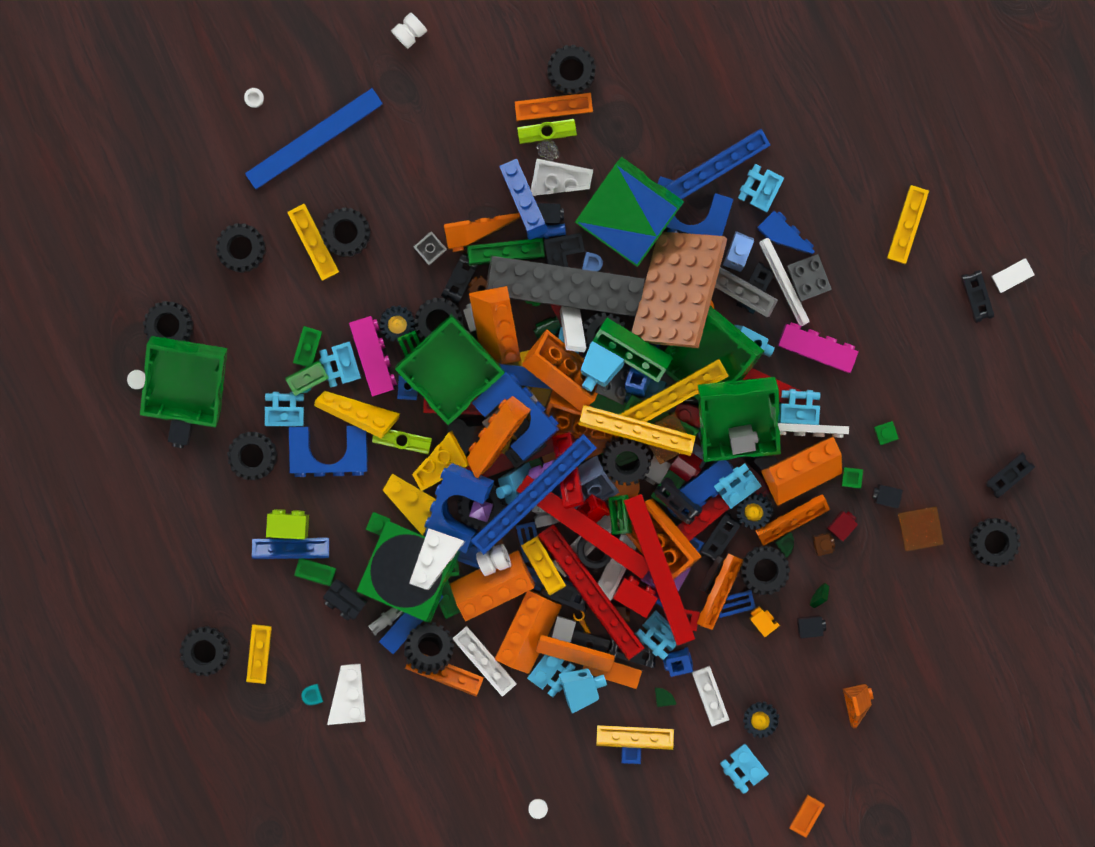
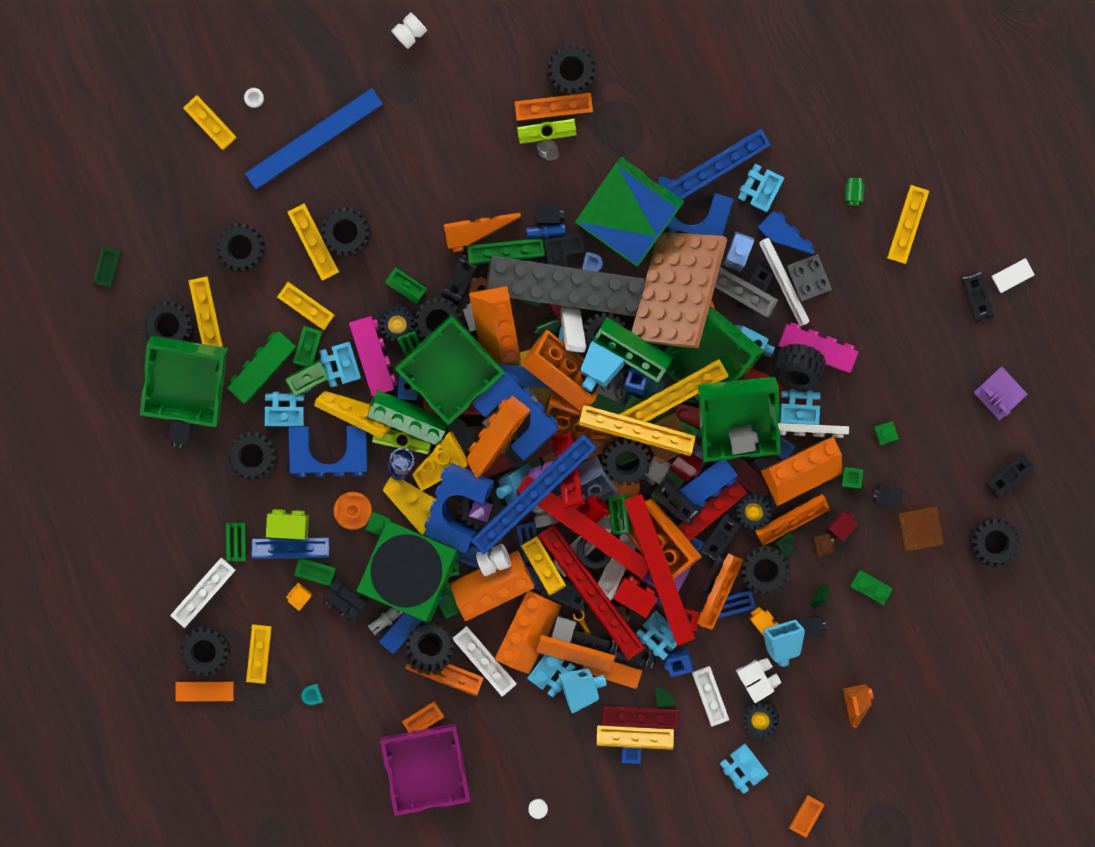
(106, 266): none -> dark green tile
(136, 379): white tile -> none
(203, 592): none -> white plate
(205, 312): none -> yellow plate
(205, 691): none -> orange tile
(209, 122): none -> yellow tile
(228, 541): none -> green tile
(261, 367): none -> green brick
(298, 596): none -> light orange brick
(306, 306): none -> yellow tile
(348, 697): white wing -> none
(352, 510): none -> orange tile
(400, 464): none -> clear blue wheel
(406, 285): none -> green plate
(407, 417): none -> green brick
(423, 718): none -> orange tile
(425, 769): none -> magenta tile
(430, 248): light grey piece -> none
(433, 558): white wing -> none
(523, 199): arch -> none
(558, 177): white wing -> none
(640, 717): none -> dark red tile
(739, 489): medium azure plate -> none
(755, 673): none -> white hips
(784, 641): none -> medium azure torso
(786, 448): none -> blue tile
(799, 367): none -> black tyre
(854, 191): none -> green brick
(871, 587): none -> green plate
(1000, 393): none -> medium lavender hinge

